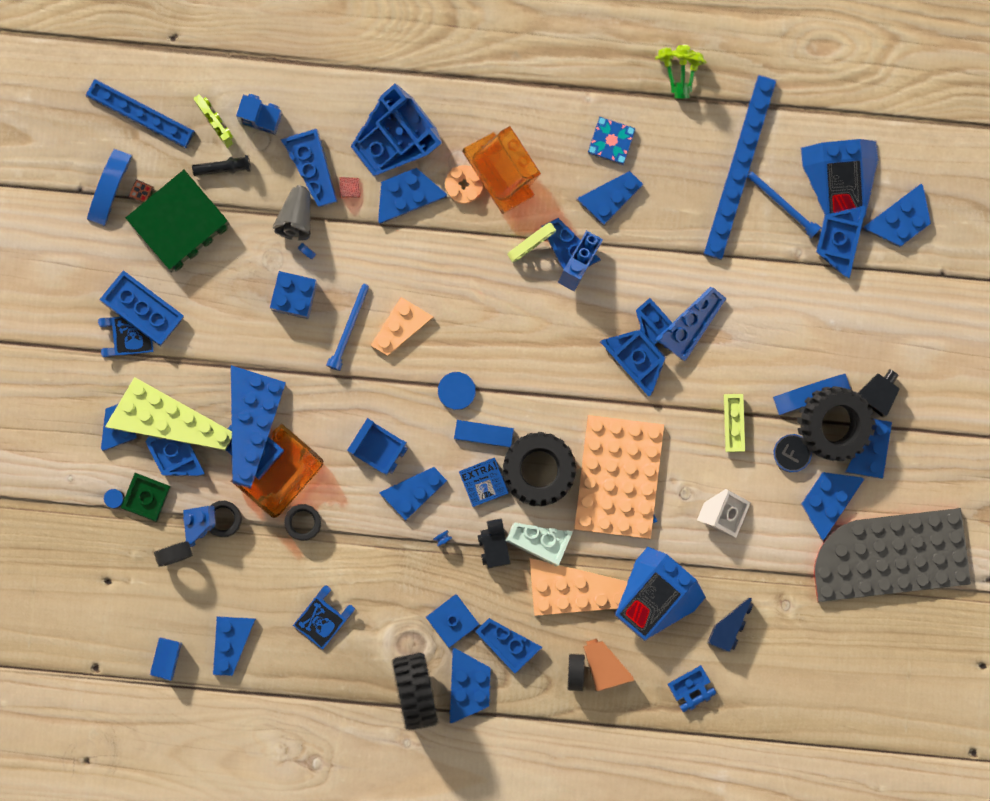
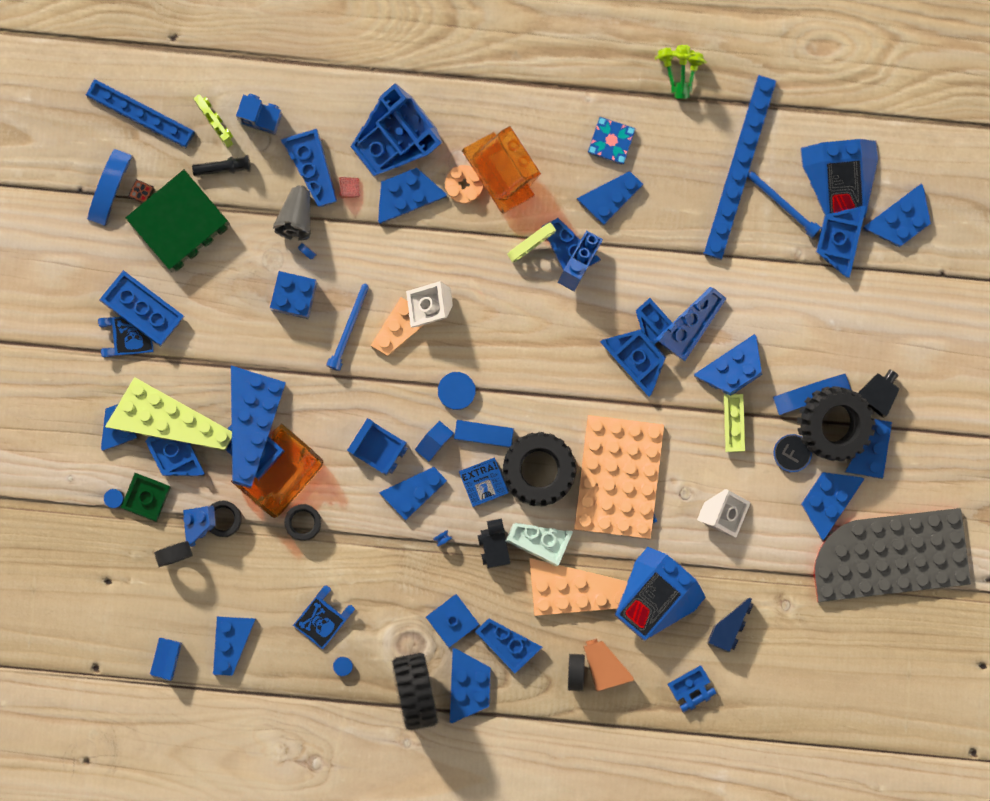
(342, 666): none -> blue tile
(429, 303): none -> white slope
(434, 441): none -> blue slope
(733, 368): none -> blue wing

